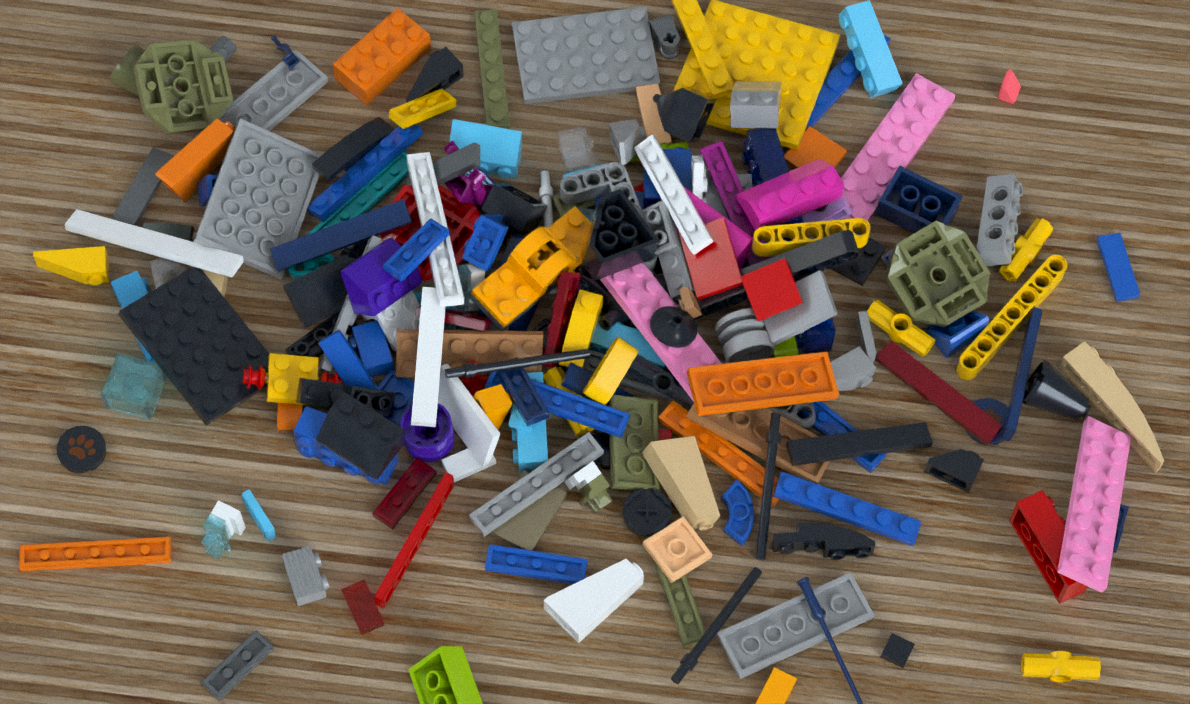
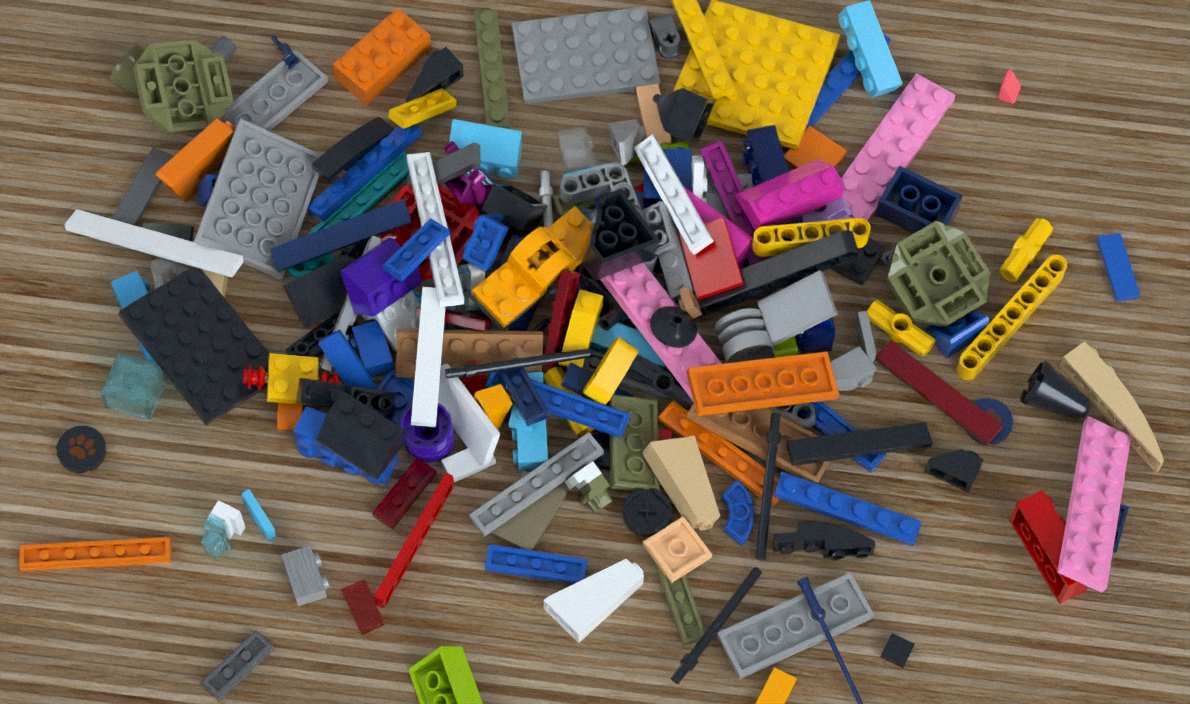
(83, 265): yellow slope -> none
(755, 104): light grey slope -> none
(771, 289): red tile -> none
(999, 219): light grey brick -> none
(1021, 374): dark blue tile -> none
(1060, 666): yellow piece -> none

